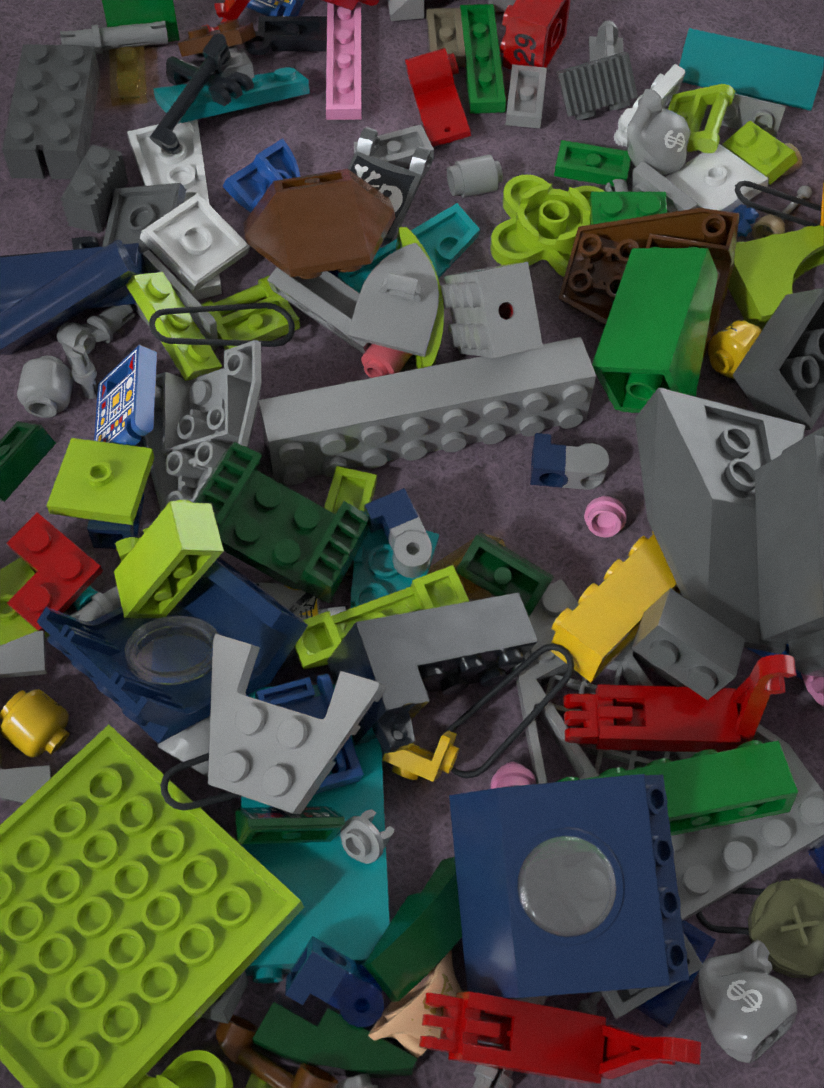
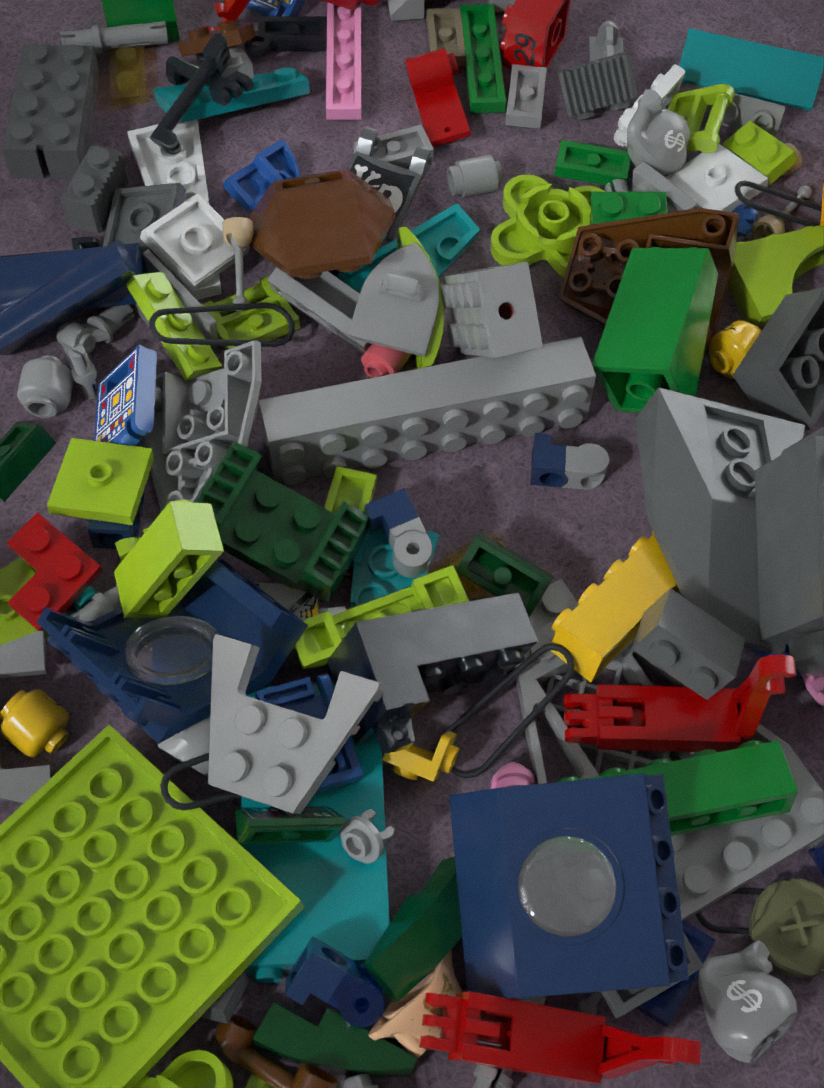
(237, 235): none -> hinge
(605, 516): bright pink plate -> none

